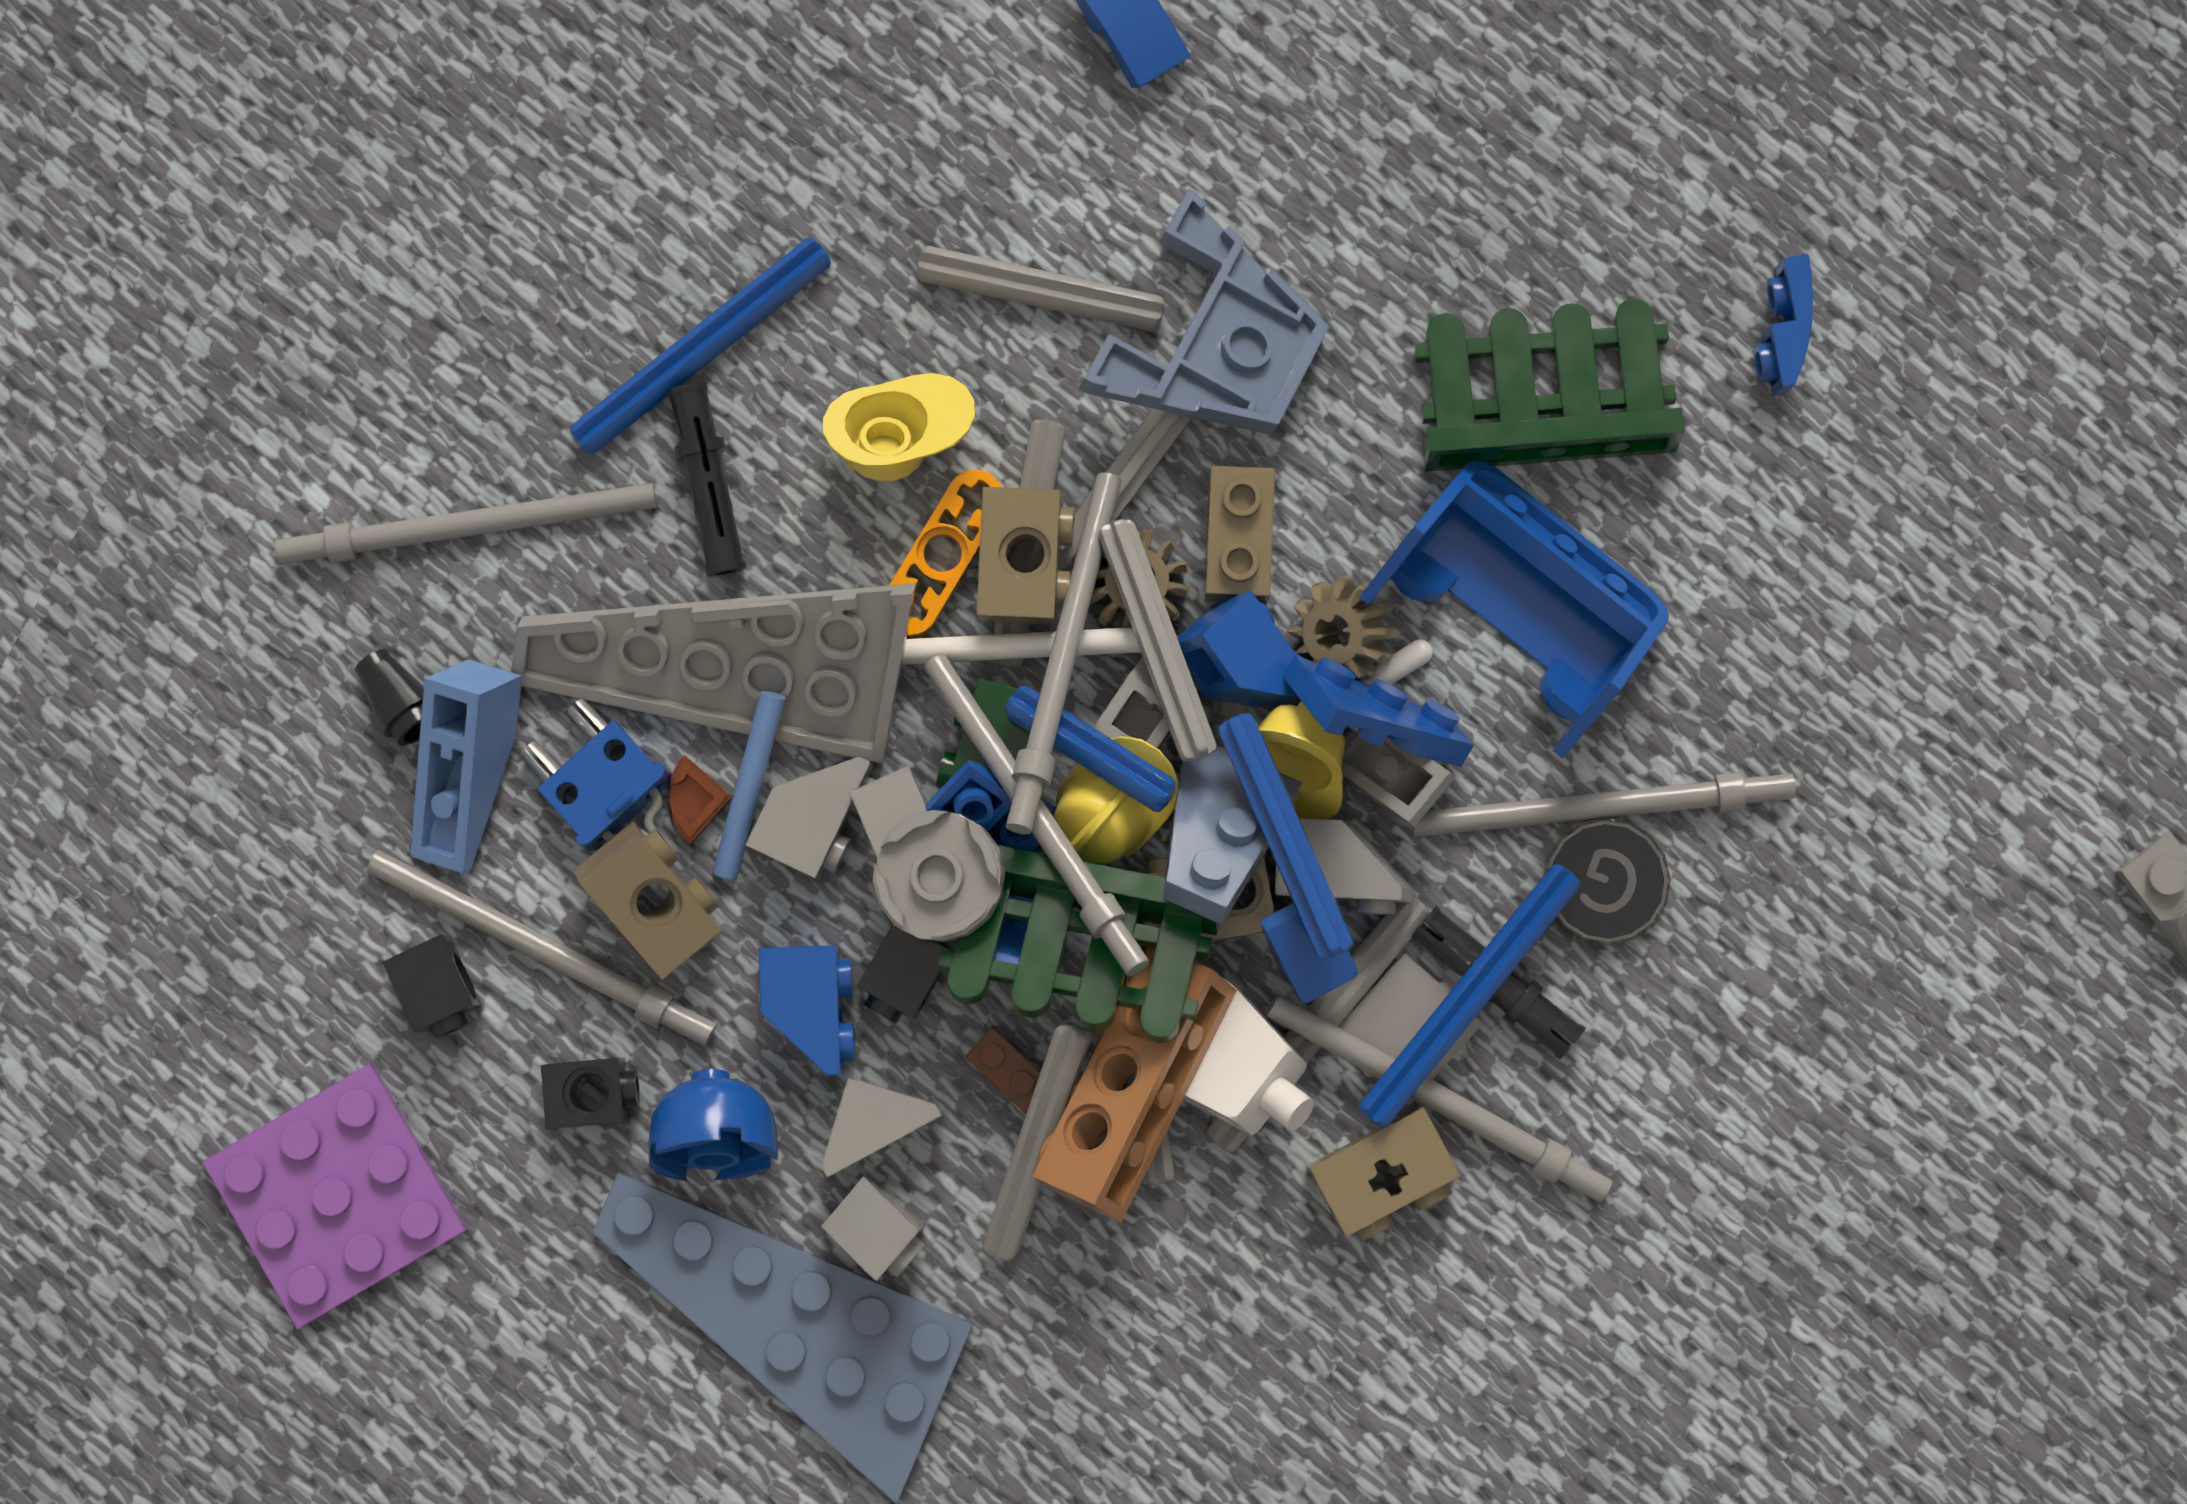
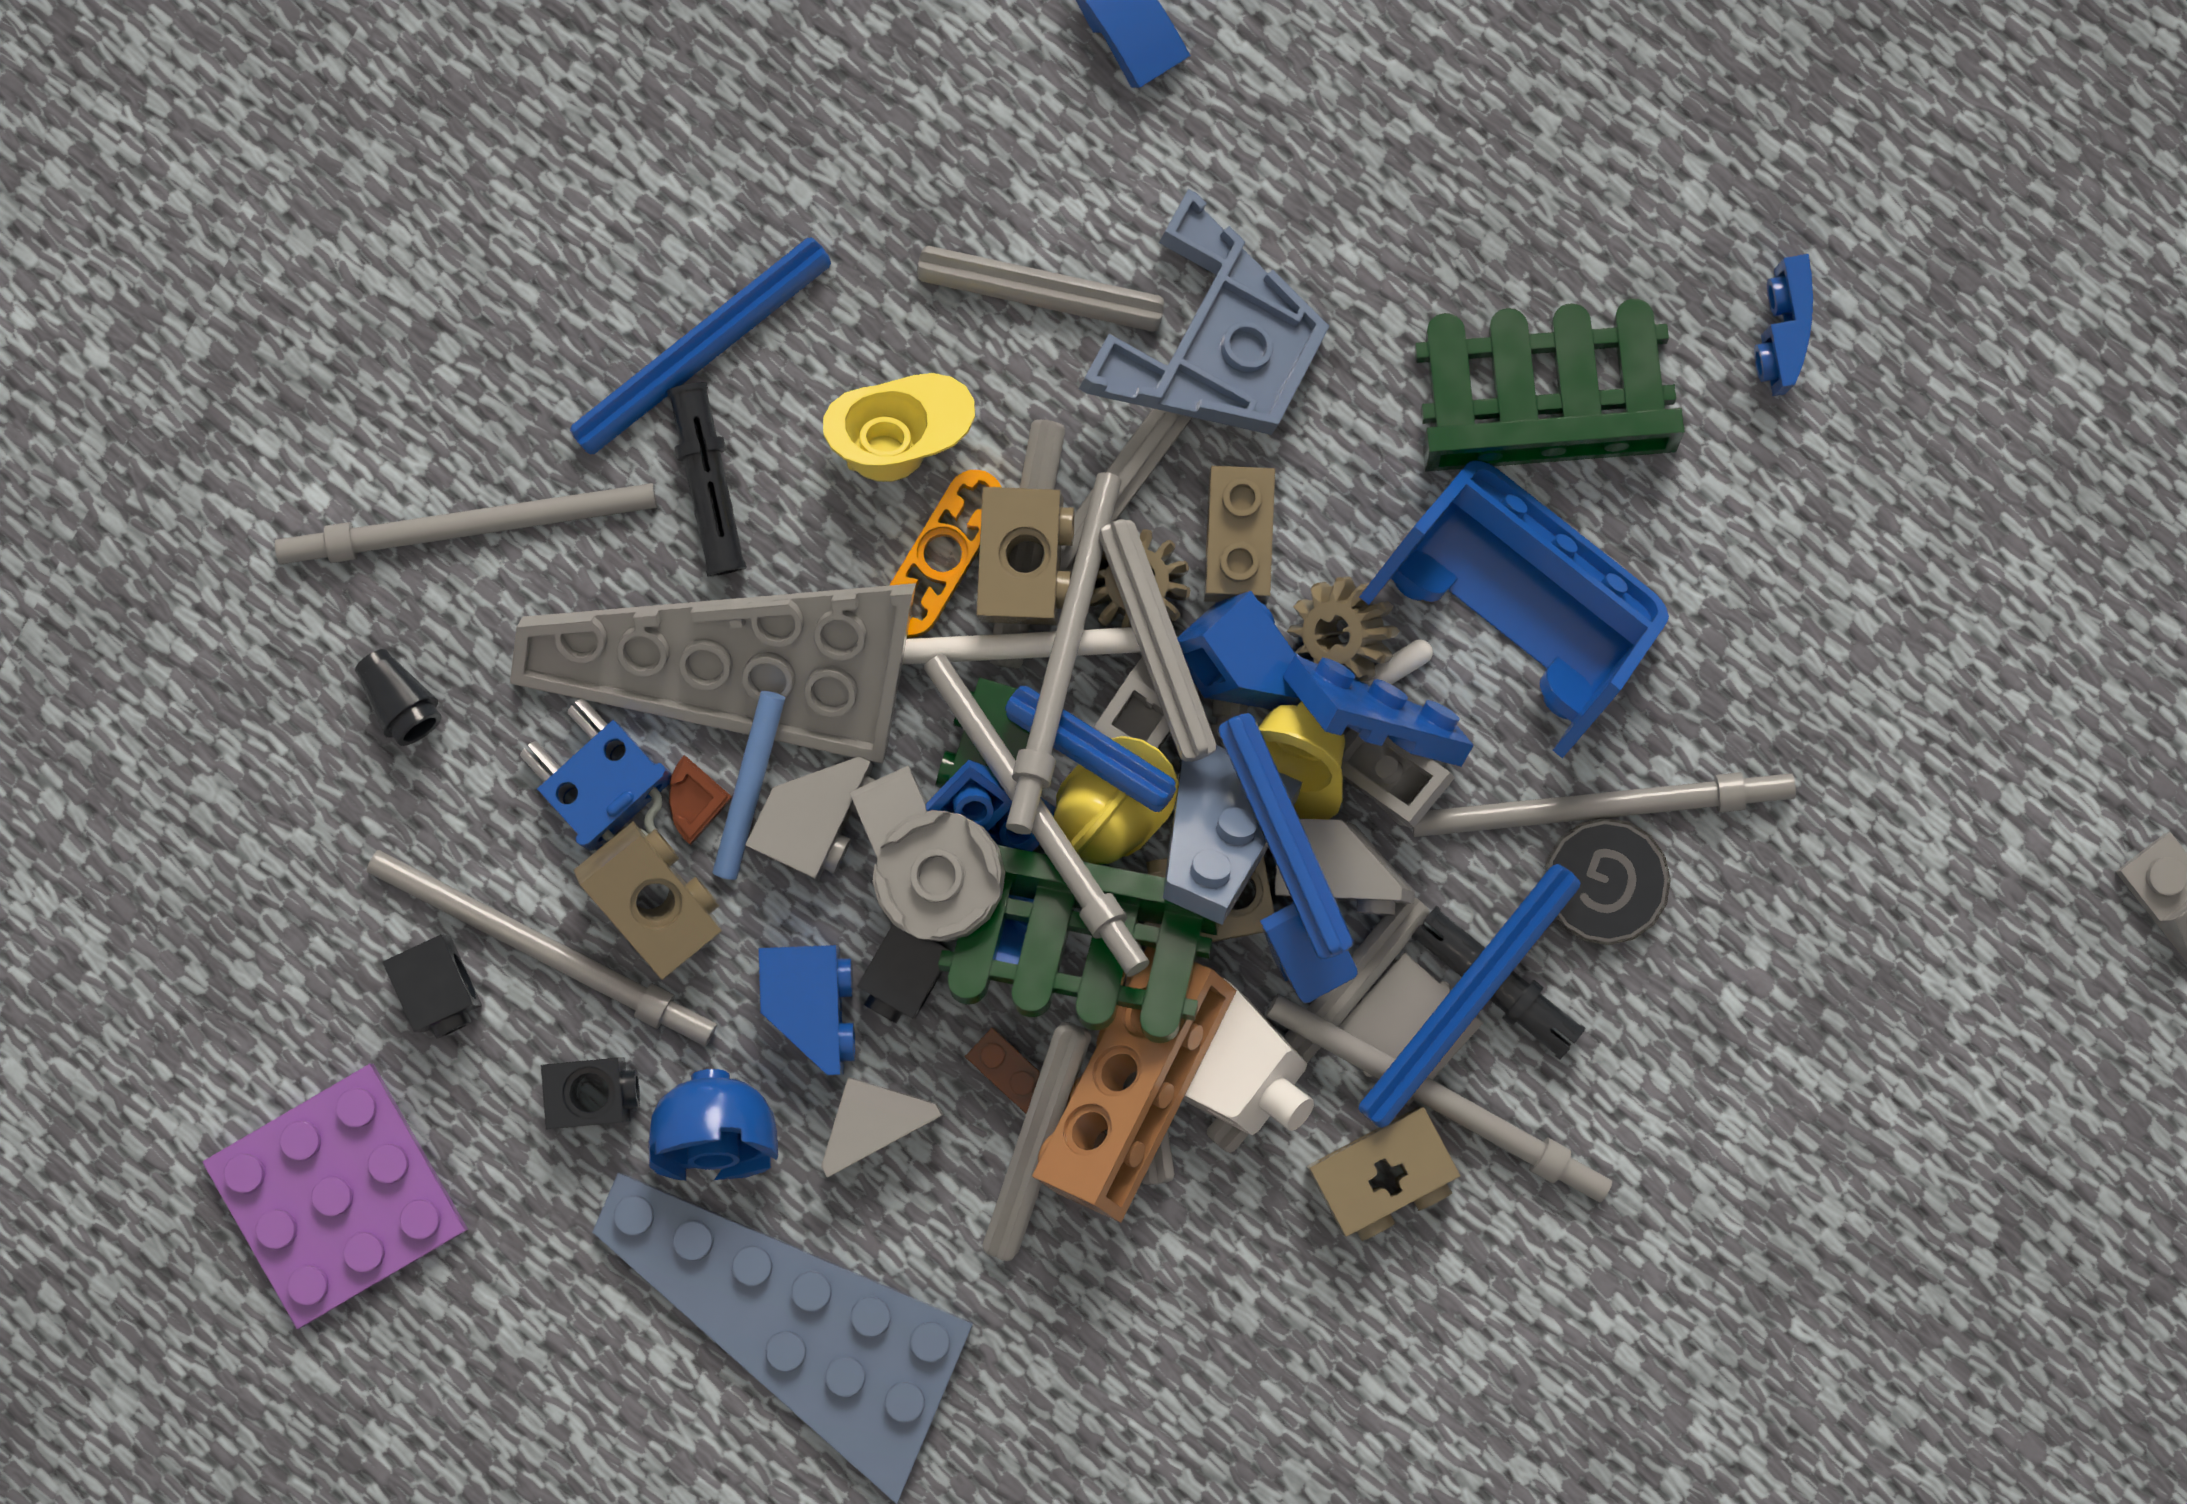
(461, 759): medium blue slope -> none
(875, 1229): light grey slope -> none

